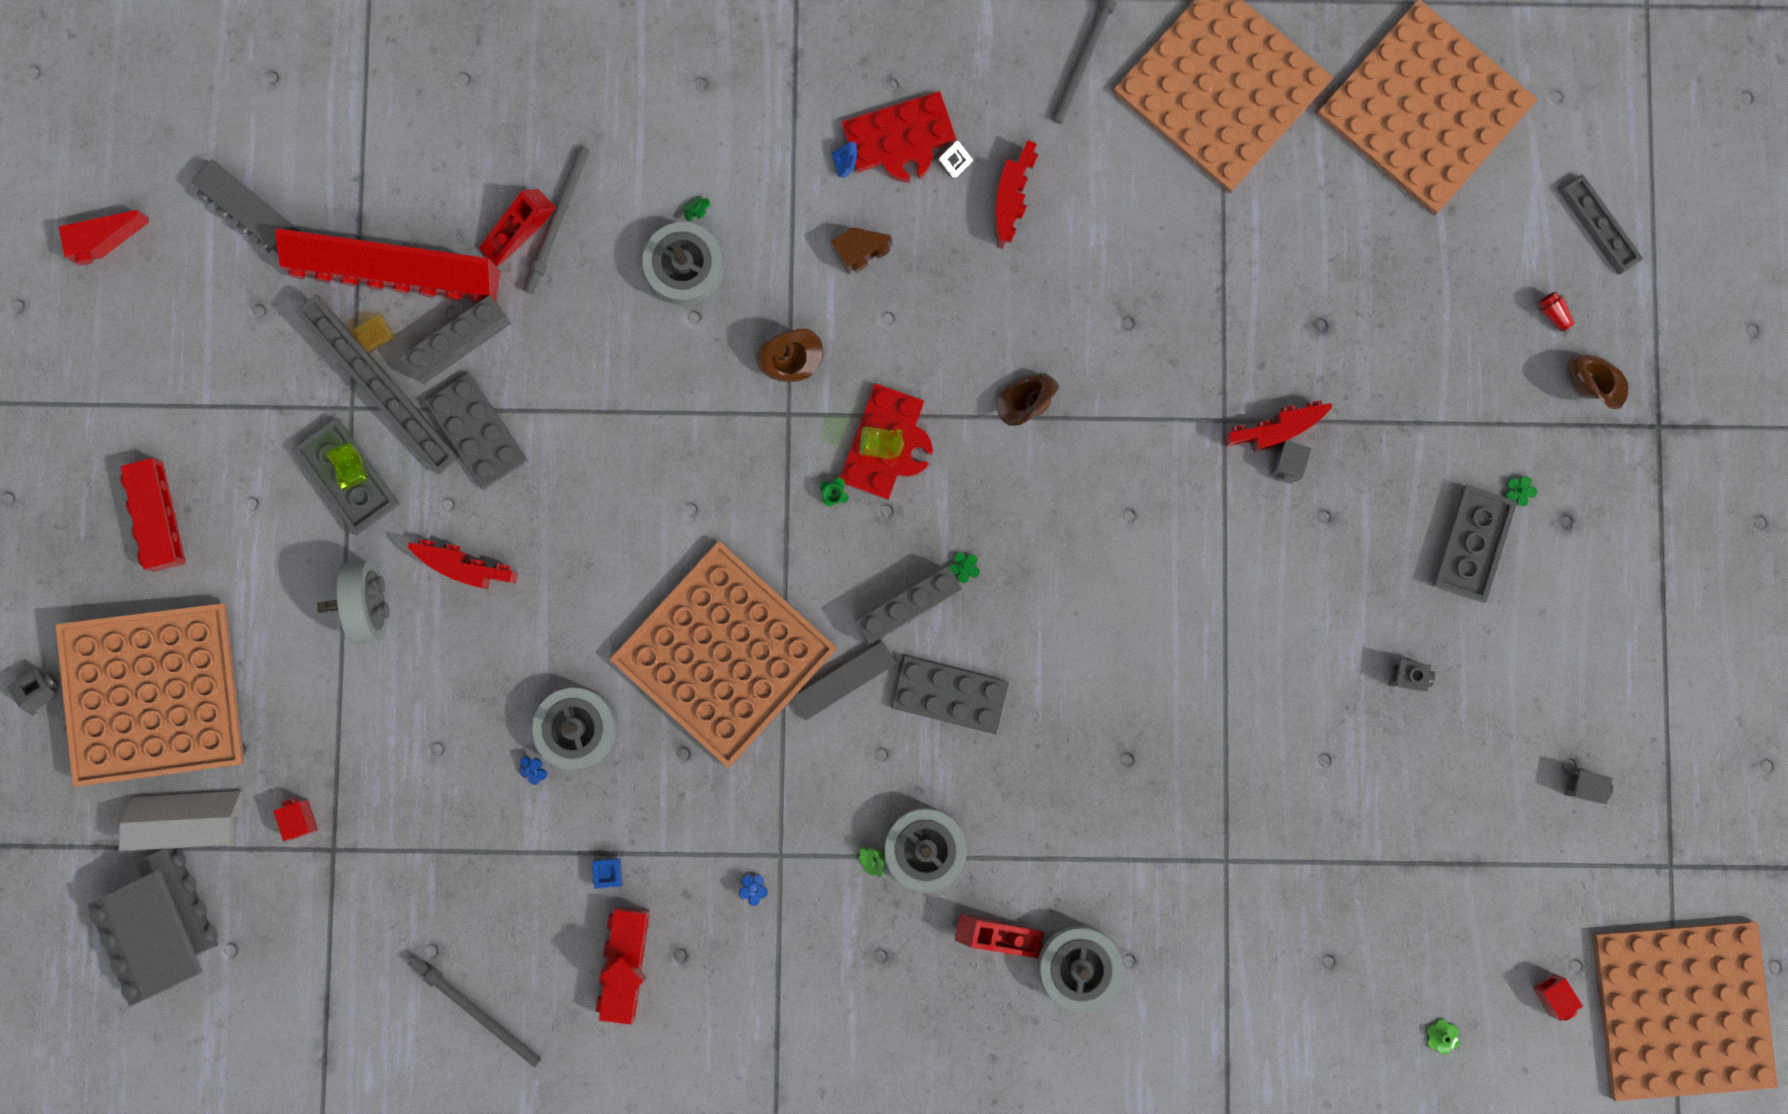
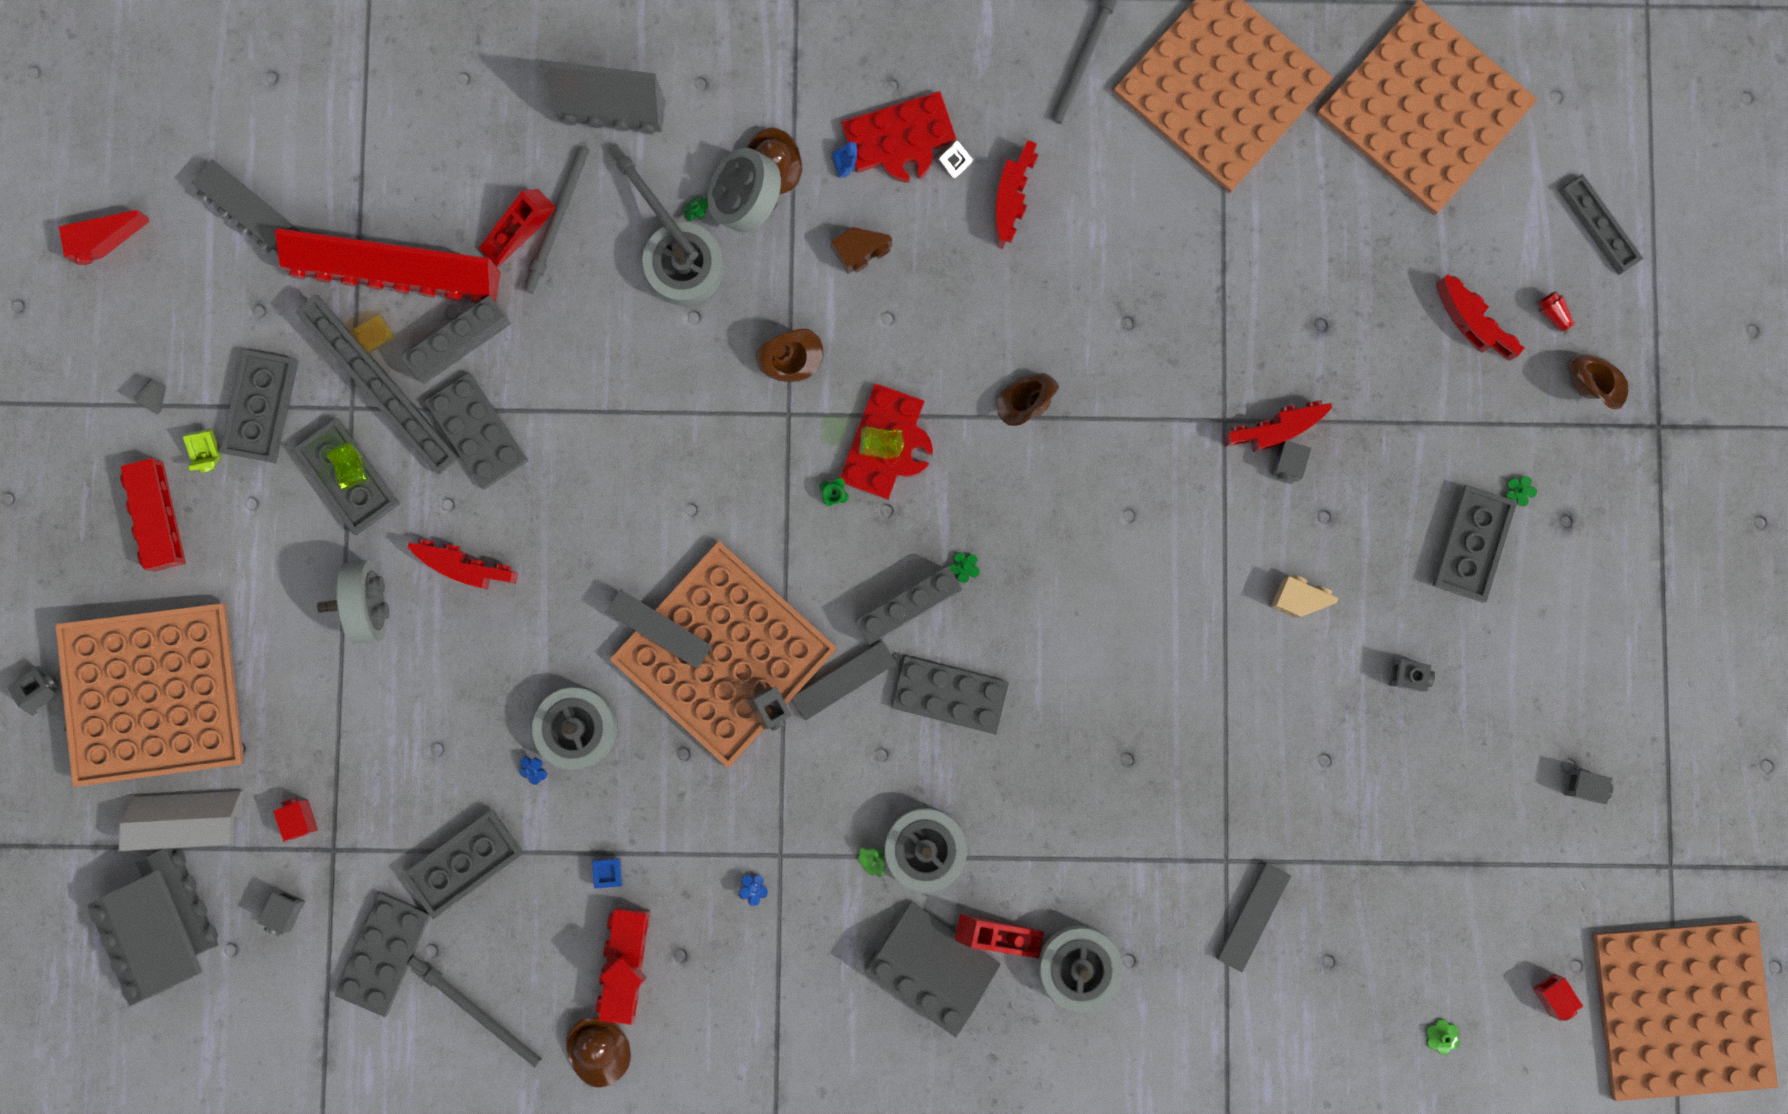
(152, 396): none -> dark grey slope
(202, 450): none -> lime bracket
(259, 406): none -> dark grey plate
(280, 912): none -> dark grey brick
(382, 954): none -> dark grey plate
(462, 864): none -> dark grey plate
(598, 1051): none -> reddish brown hat
(606, 97): none -> dark grey slope
(627, 168): none -> dark grey bar
(659, 629): none -> dark grey tile
(744, 190): none -> light grey wheel
(779, 709): none -> dark grey brick
(783, 151): none -> reddish brown hat
(932, 970): none -> dark grey slope
(1253, 917): none -> dark grey tile
(1299, 598): none -> tan slope
(1467, 313): none -> red slope

